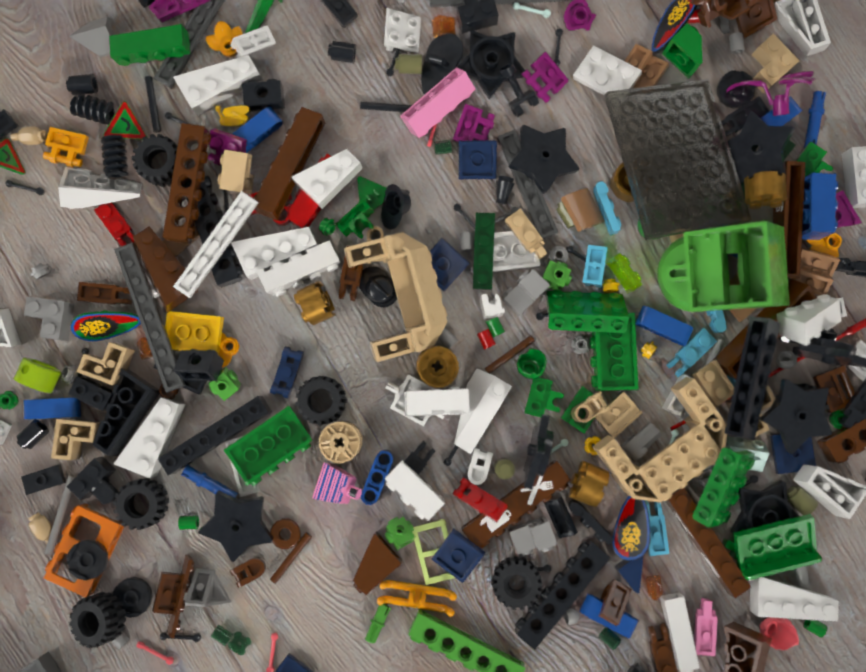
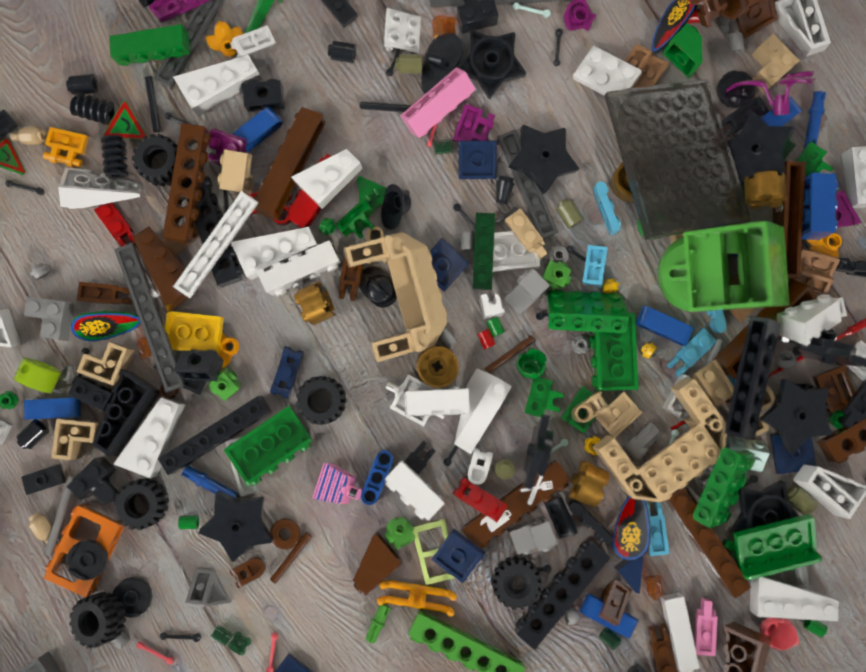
(95, 36): light grey slope -> none
(171, 594): reddish brown bracket -> none
(233, 115): yellow helmet -> none
(352, 439): tan wheel -> none
(508, 72): black bar -> none
(548, 73): magenta plate -> none
(582, 209): medium nougat slope -> none
(626, 276): clear neon green plate -> none

